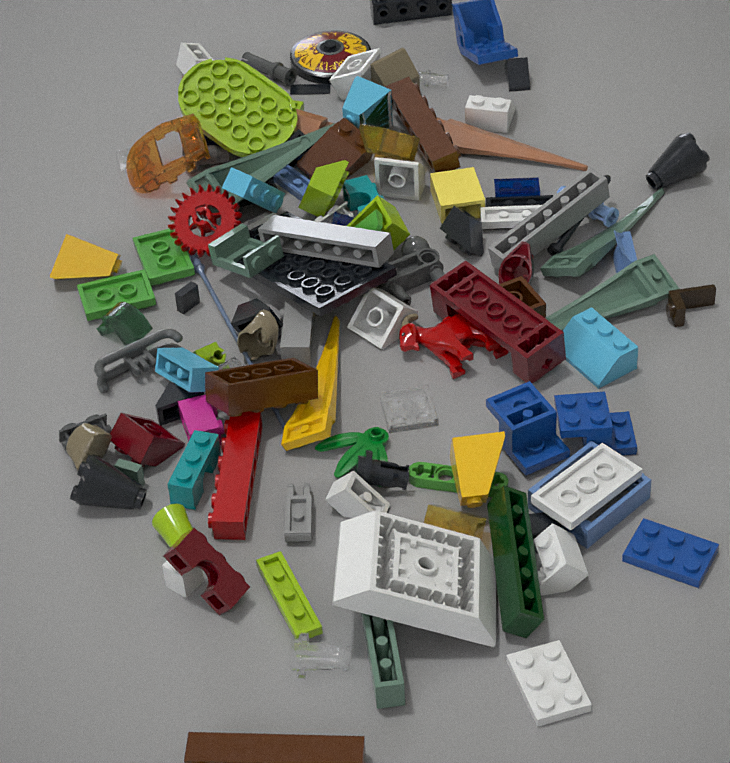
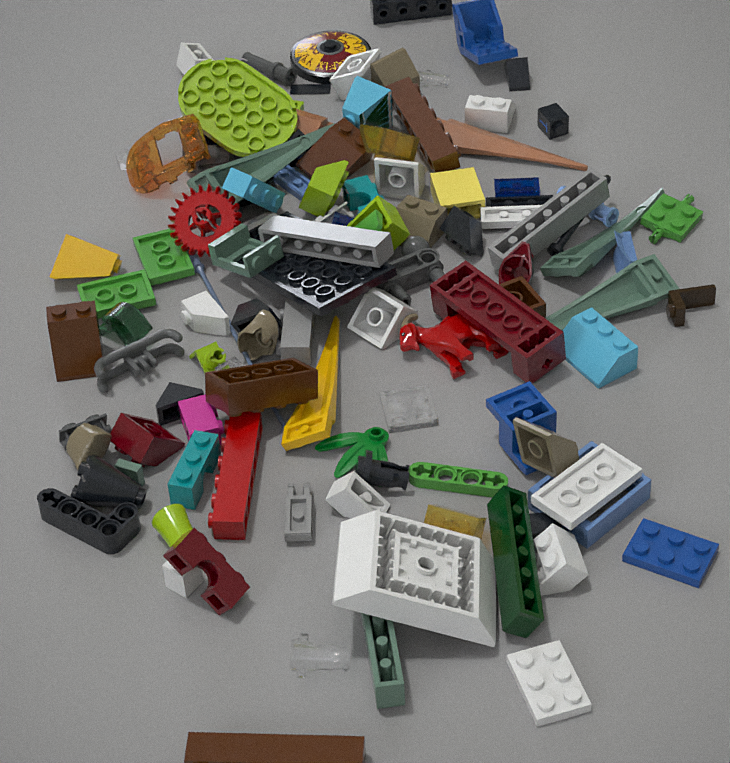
(74, 339): none -> reddish brown slope
(102, 531): none -> black beam
(183, 368): medium azure brick -> none
(187, 297): black tile -> none
(205, 315): none -> white slope
(288, 595): lime plate -> none
(422, 218): none -> dark tan slope
(474, 466): yellow slope -> none
(544, 448): none -> dark tan slope
(553, 121): none -> black brick
(589, 417): blue bracket -> none
(671, 218): none -> bright green plate
(678, 162): black cone -> none

